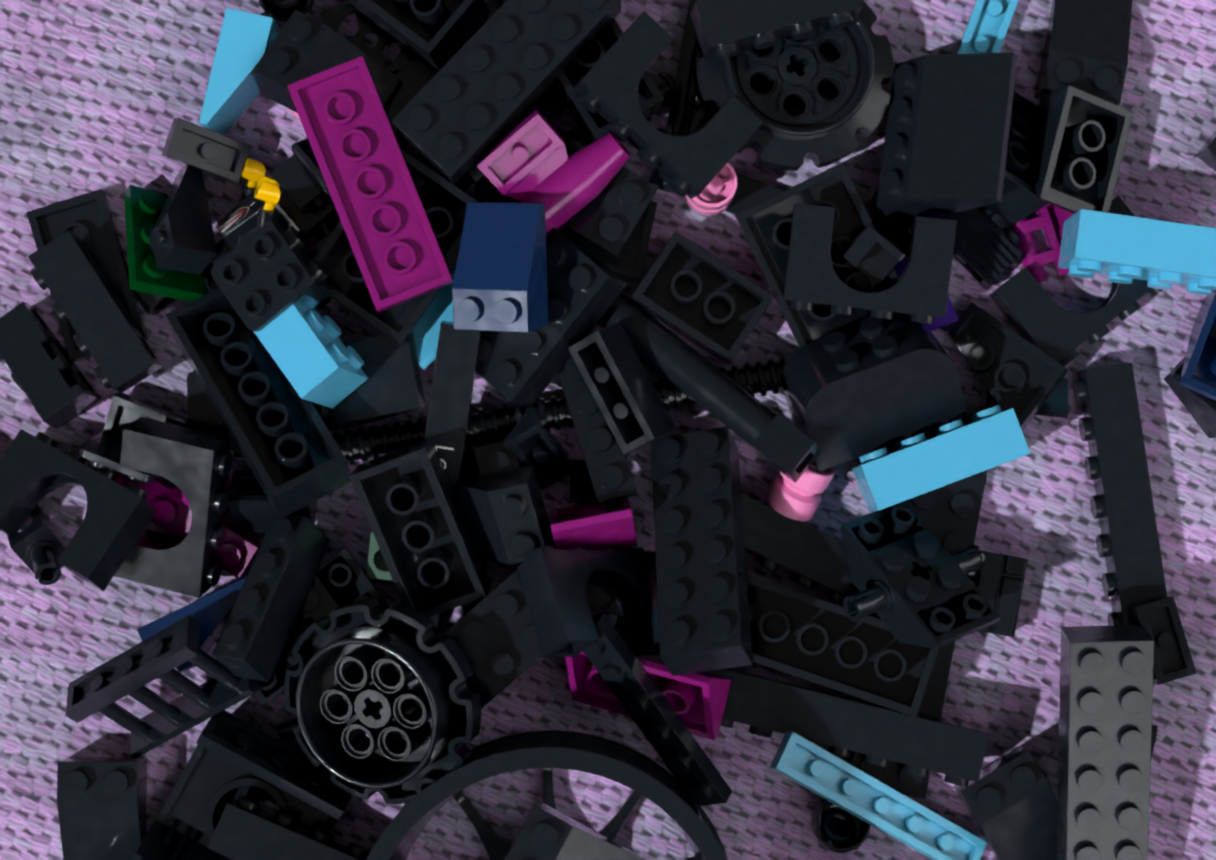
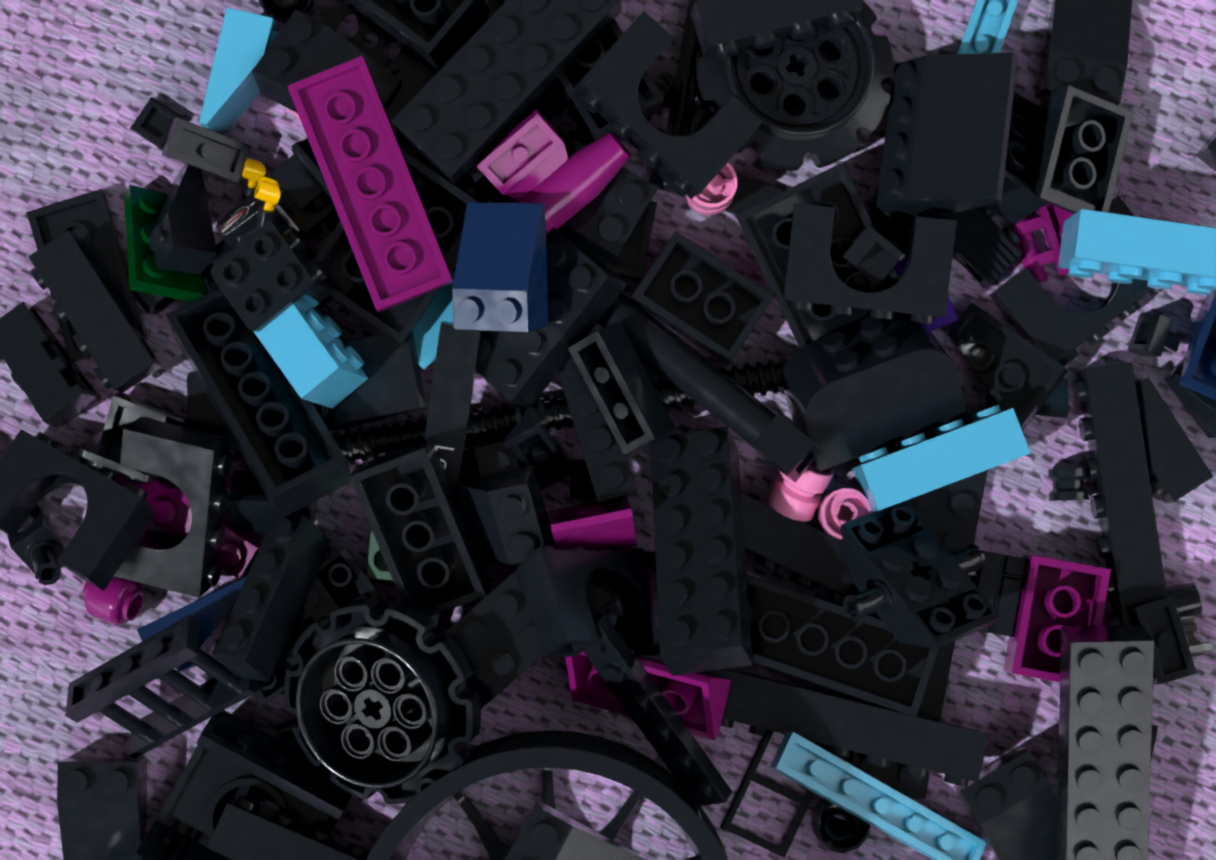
(117, 603): none -> magenta head
(155, 122): none -> black tile
(749, 776): none -> black window
(840, 507): none -> bright pink wheel
(1052, 598): none -> magenta brick
(1068, 484): none -> black wheel
(1153, 336): none -> black tile
(1171, 458): none -> black slope
(1189, 608): none -> leg

